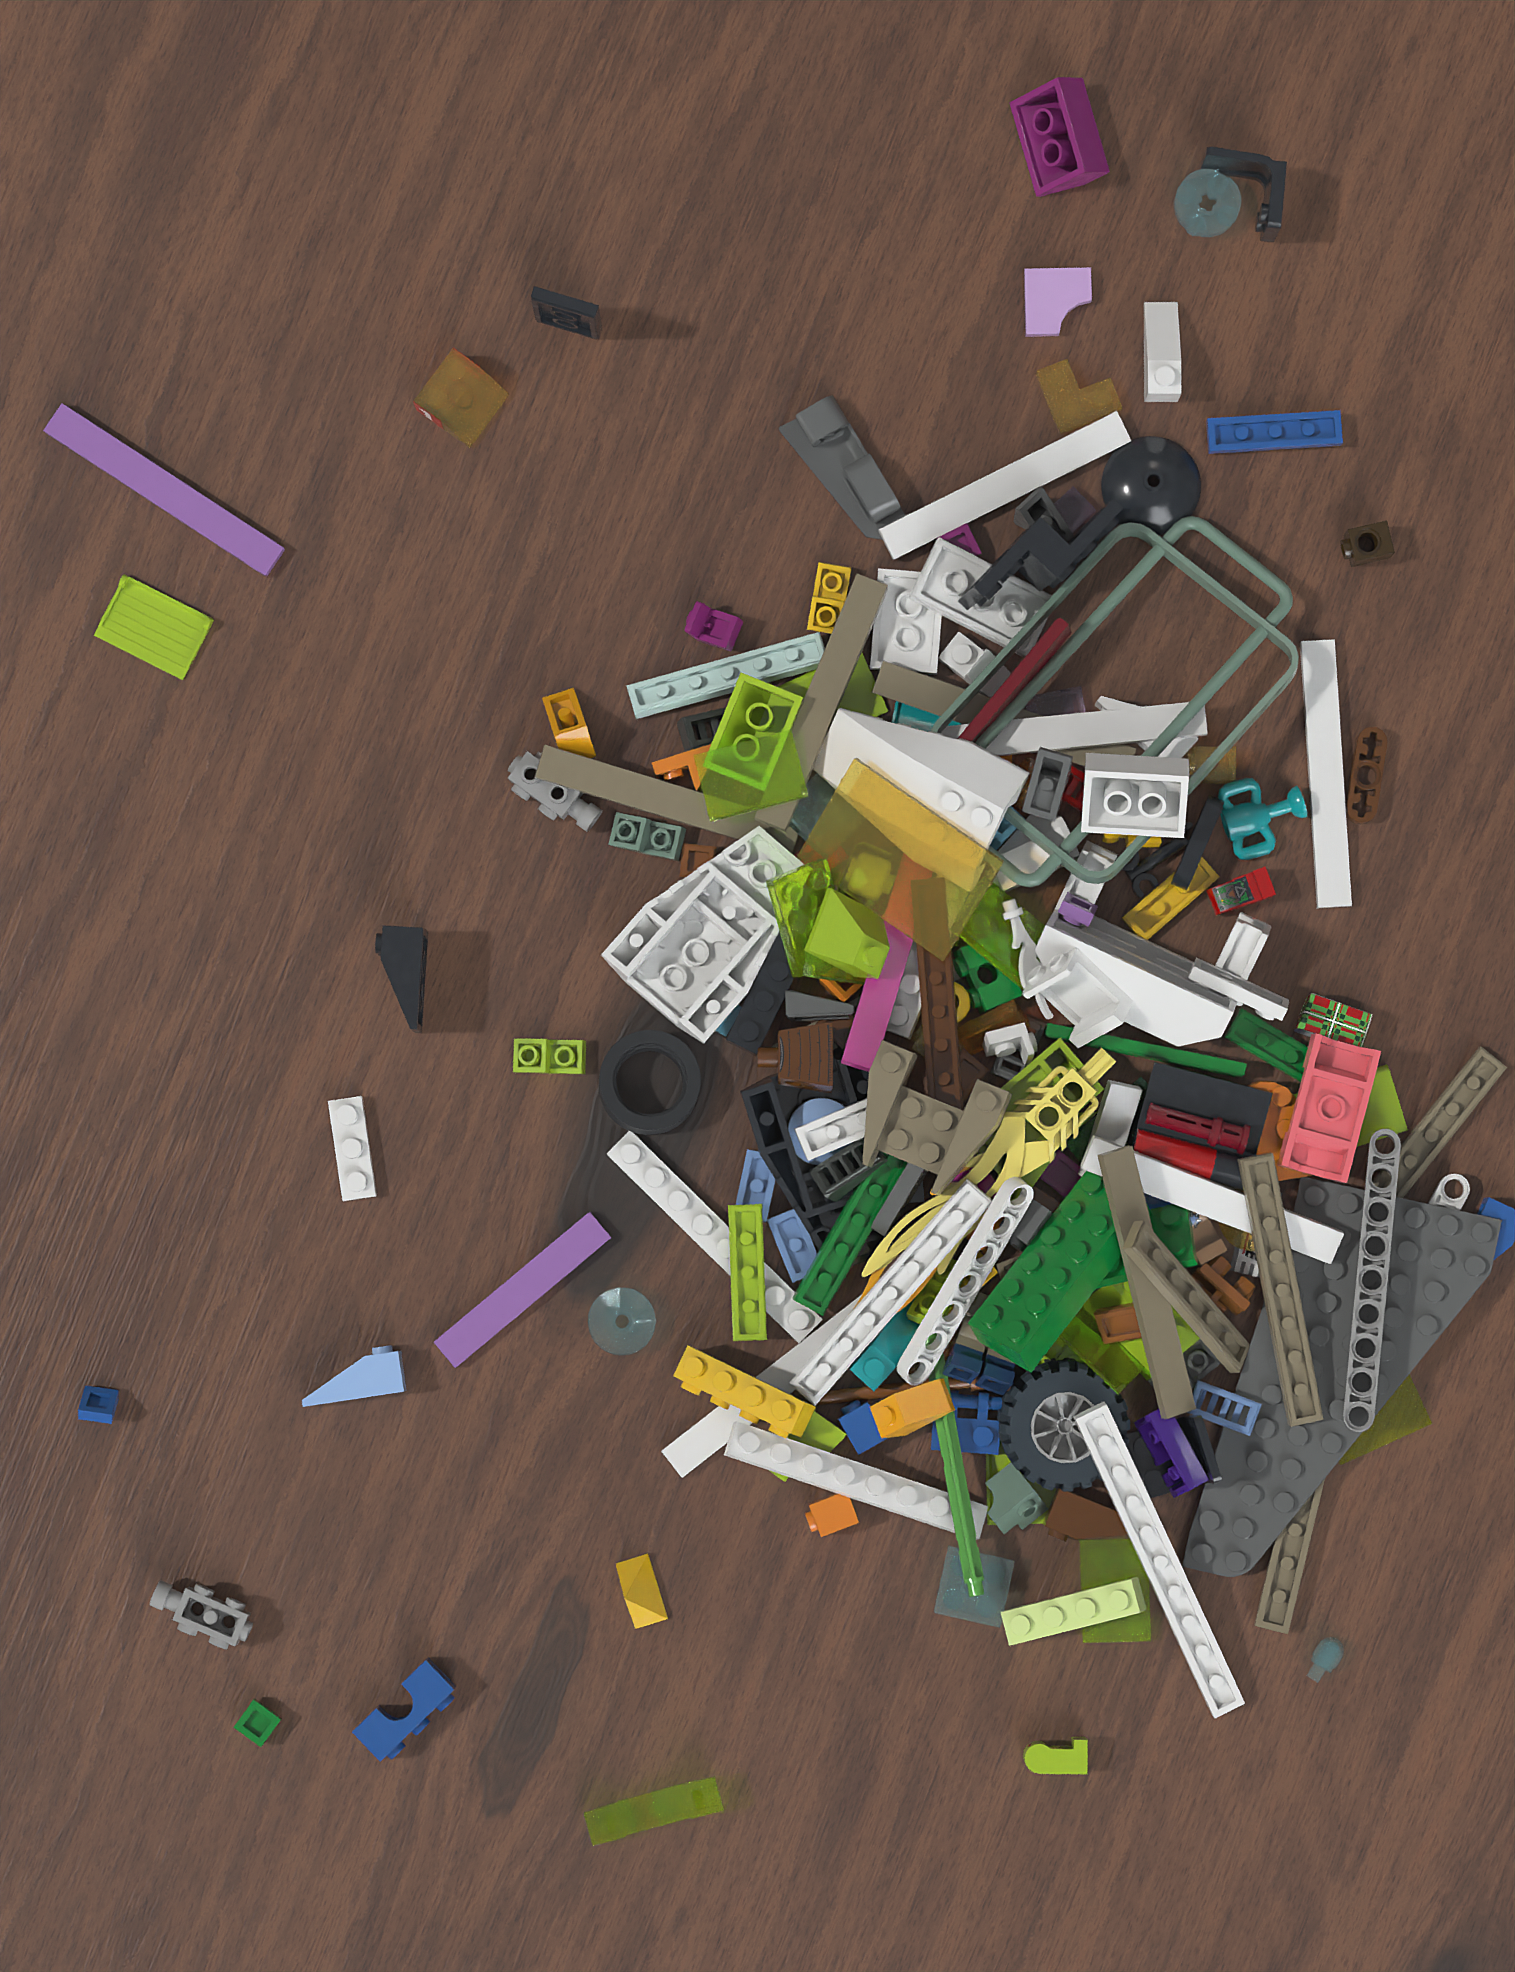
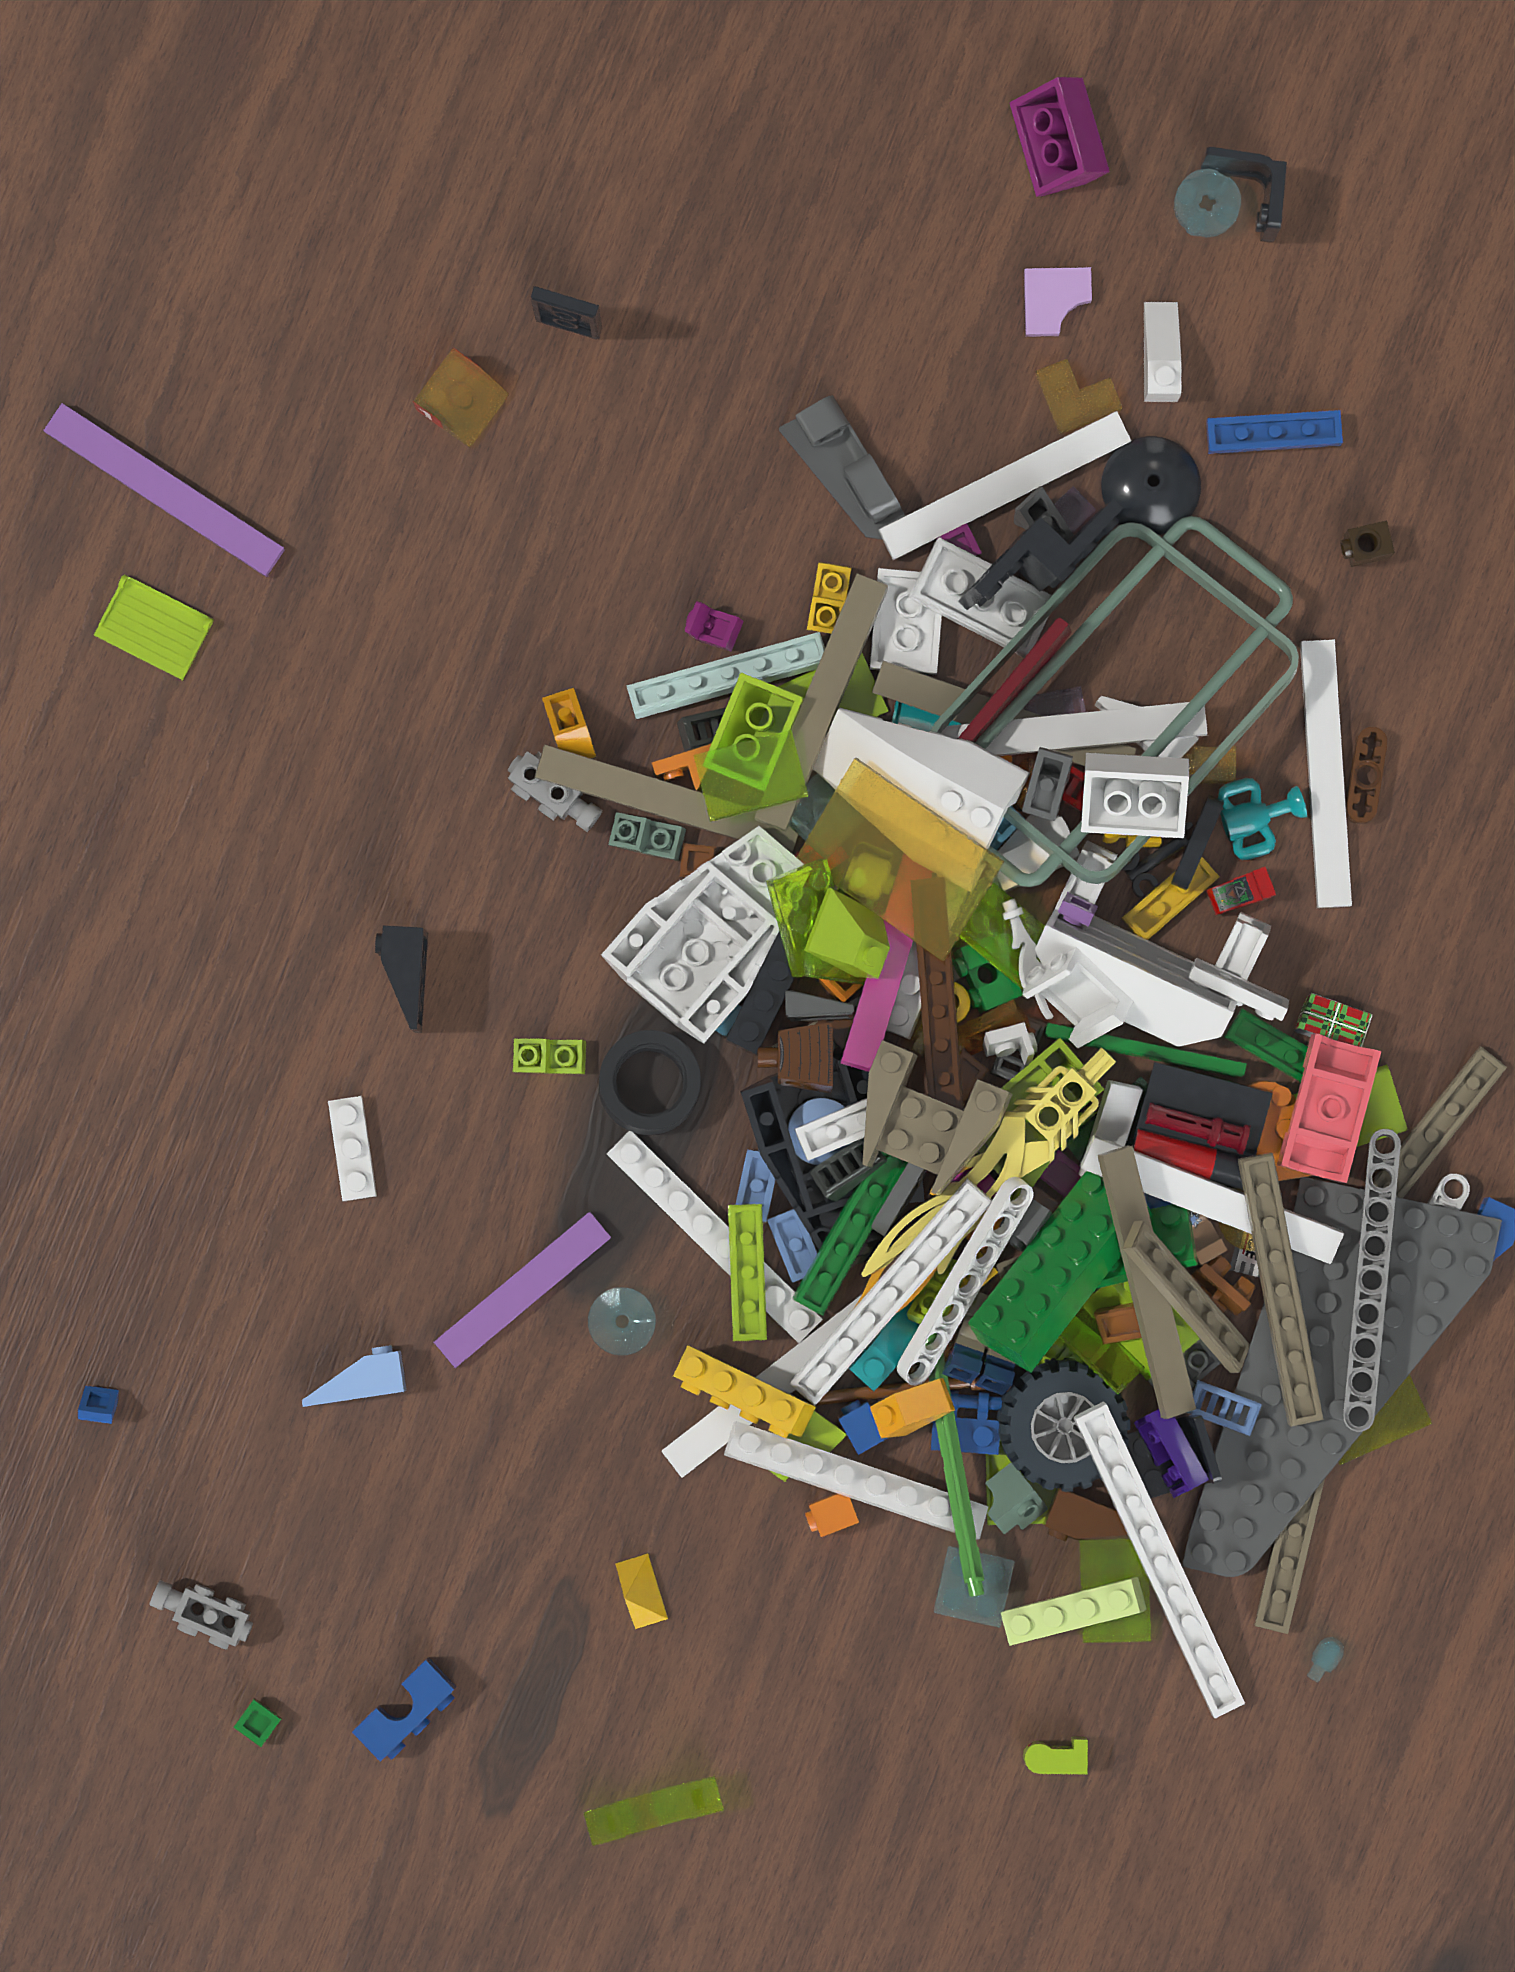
(969, 661): white slope -> none

